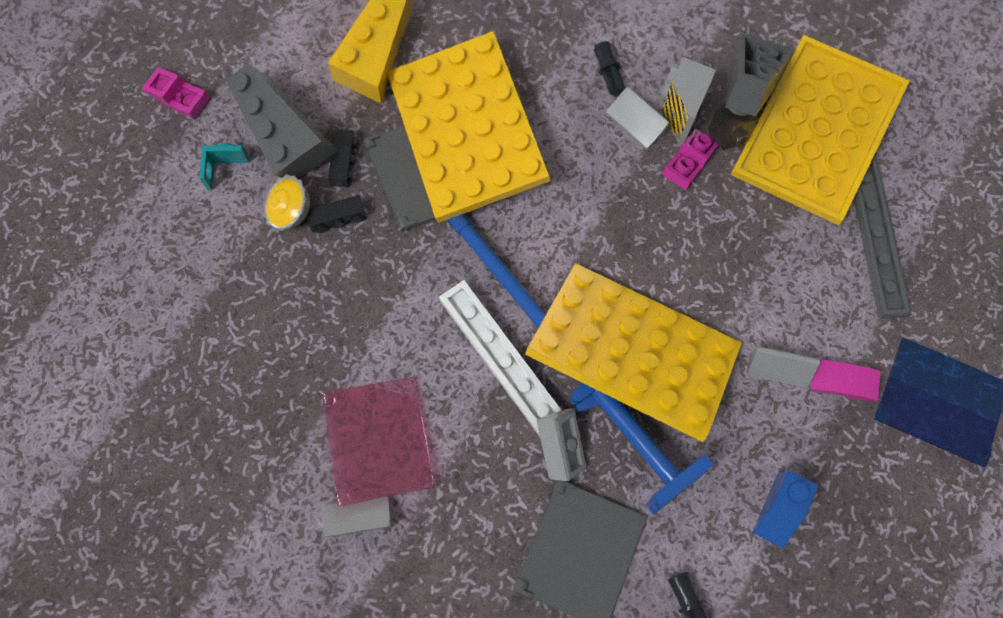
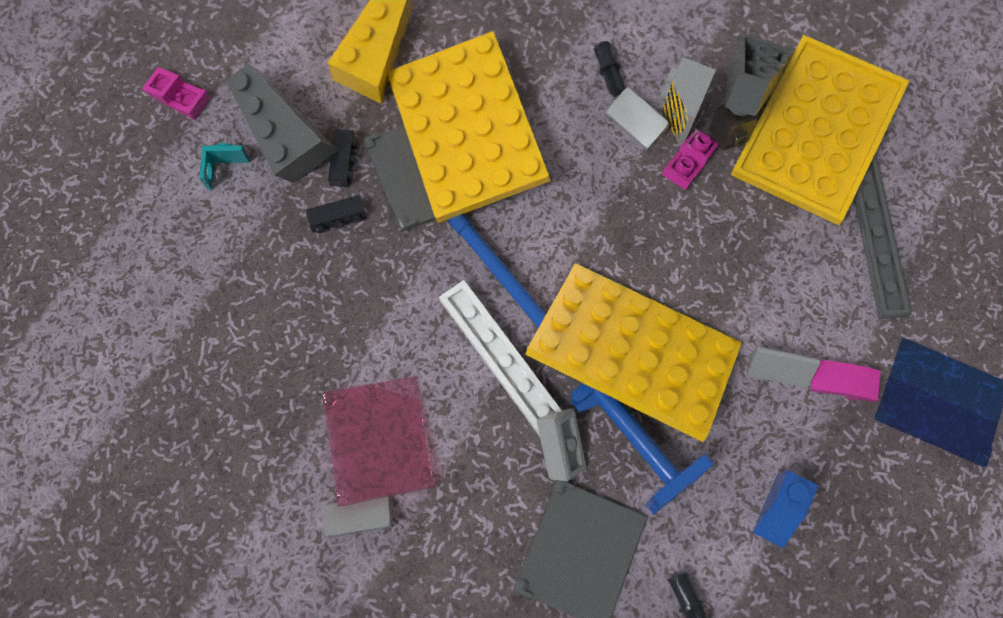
(286, 203): yellow piece -> none

